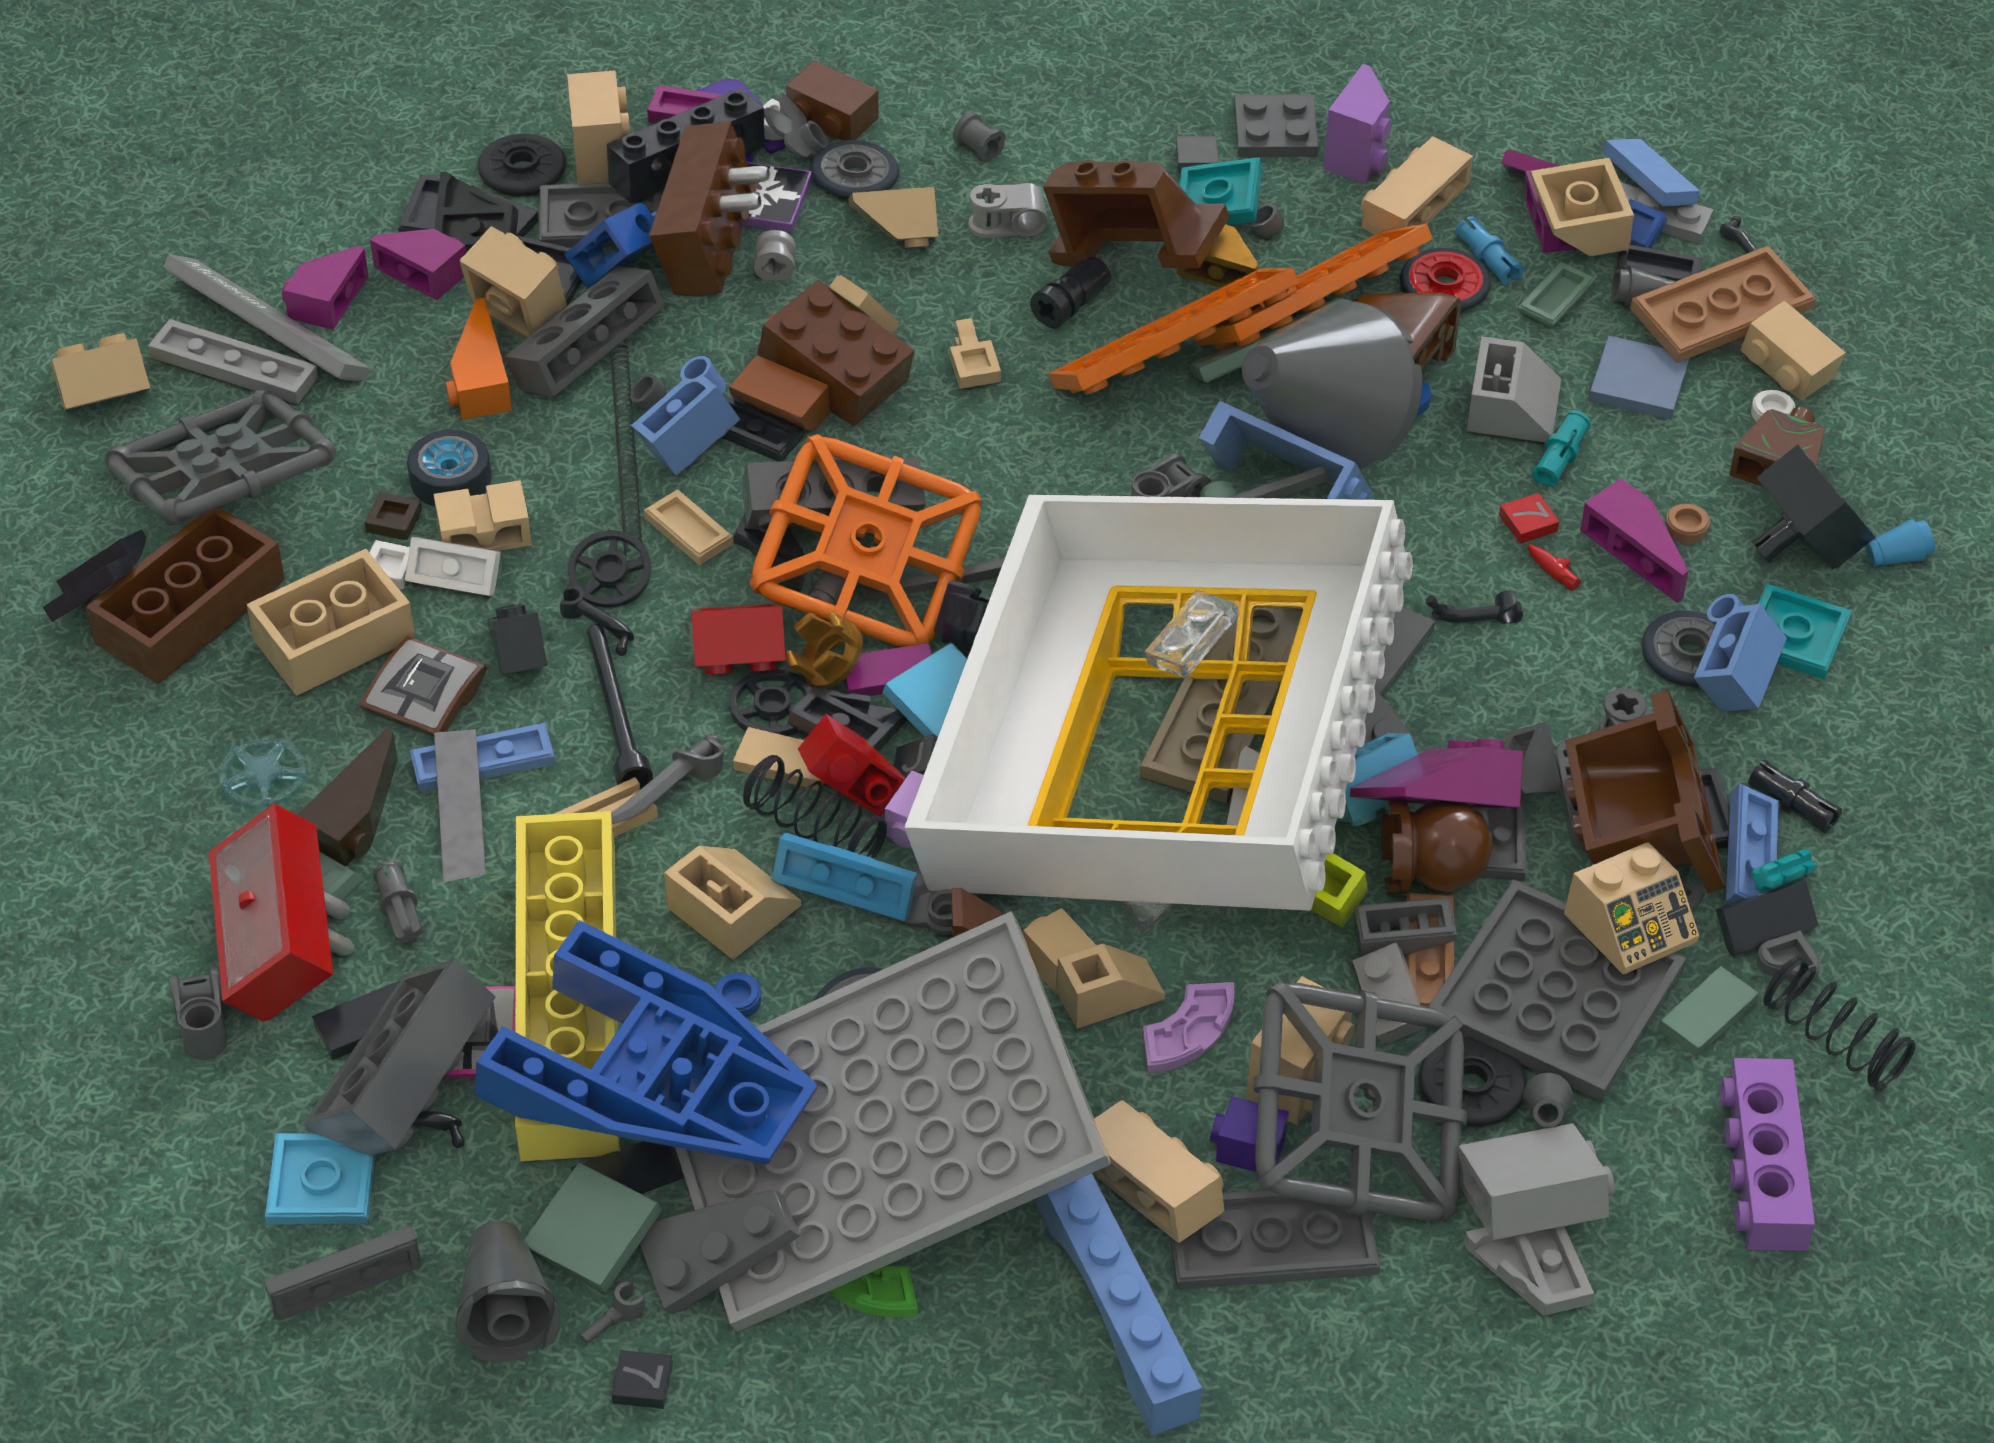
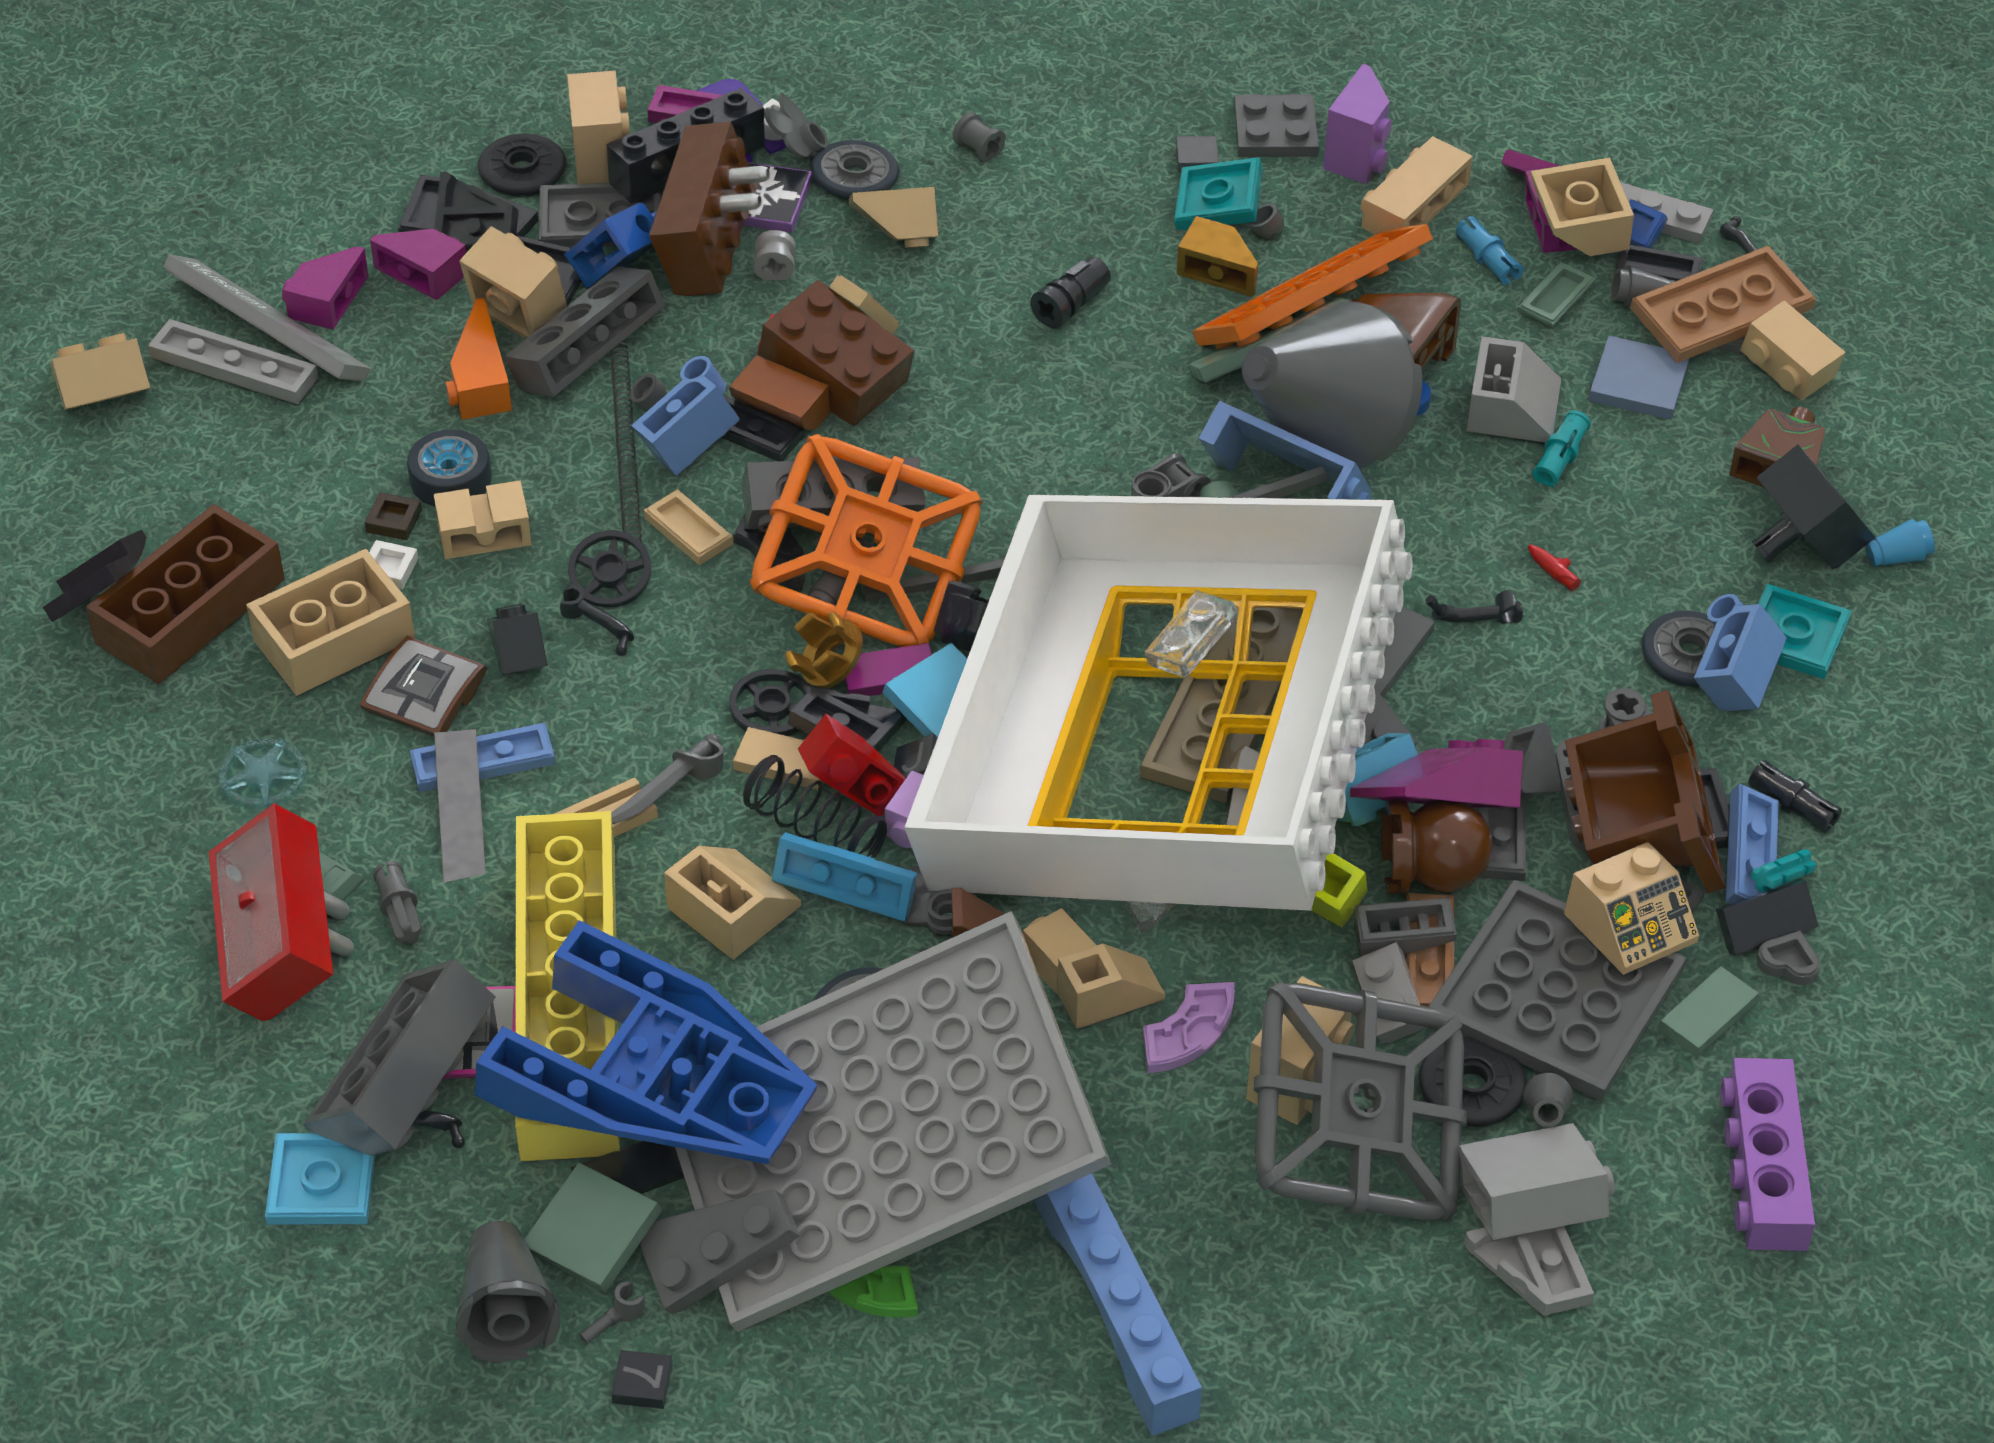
(200, 1014): dark grey piece -> none
(219, 465): dark grey plate -> none
(343, 1273): dark grey tile -> none
(346, 1023): black tile -> none
(353, 802): dark brown slope -> none
(452, 566): white plate -> none
(630, 761): black piece -> none
(738, 636): red slope -> none
(741, 992): blue tile -> none
(834, 101): reddish brown brick -> none
(973, 360): tan plate -> none
(1010, 208): light grey piece -> none
(1128, 203): reddish brown windscreen -> none
(1158, 1173): tan brick -> none
(1166, 333): orange plate -> none
(1237, 1134): dark purple brick -> none
(1275, 1240): dark grey tile -> none
(1470, 275): red wheel -> none
(1529, 518): red tile -> none
(1634, 533): magenta slope -> none
(1651, 172): medium blue tile -> none
(1687, 523): medium nougat tile -> none
(1770, 400): white tile -> none
(1885, 1050): black piece -> none

